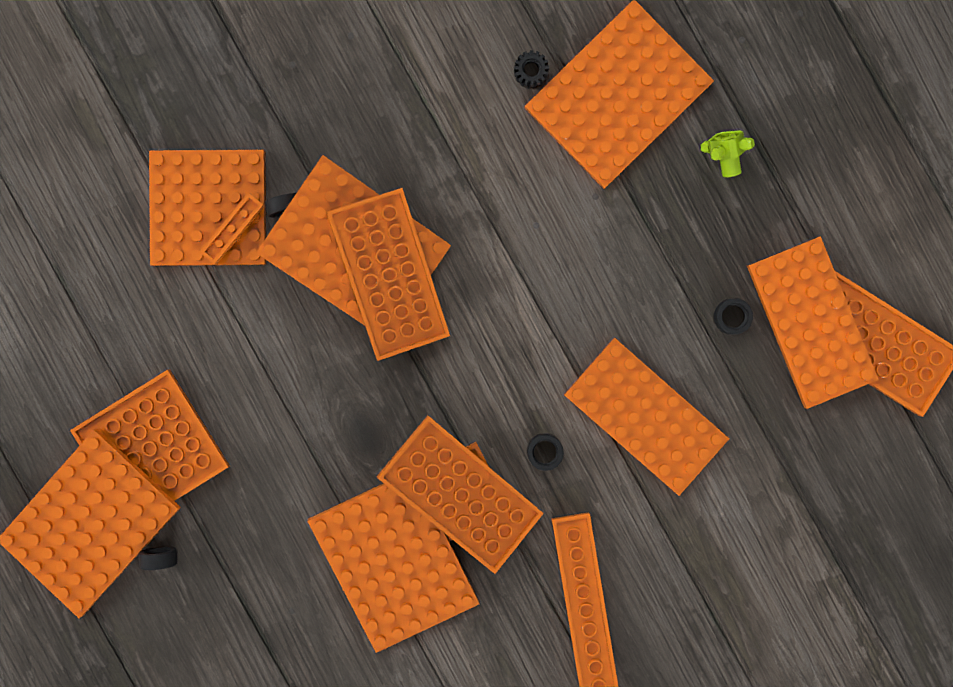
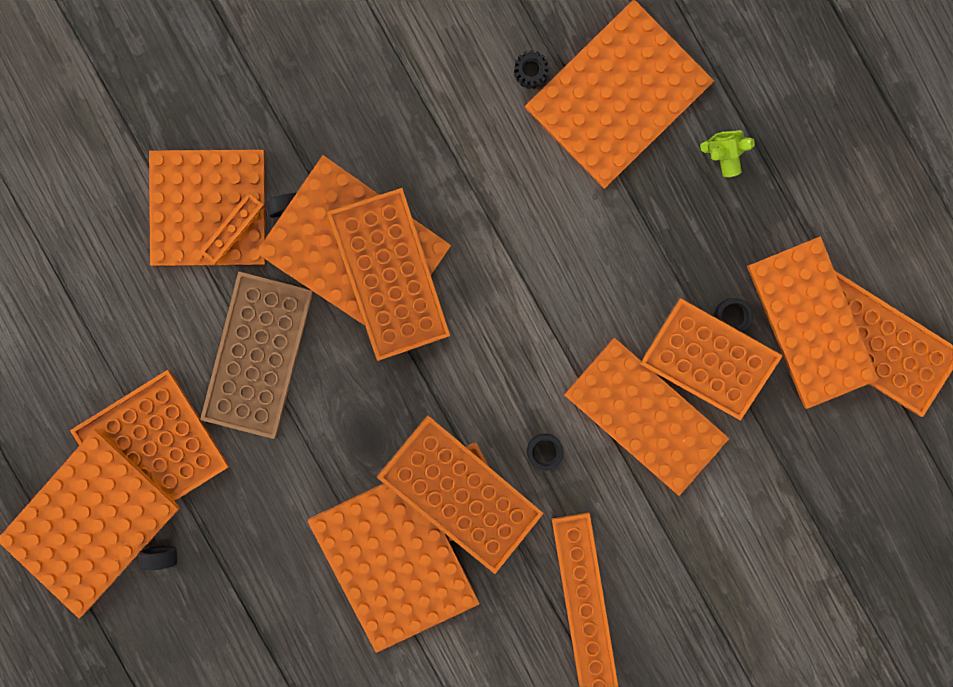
(257, 355): none -> medium nougat plate
(710, 359): none -> orange plate

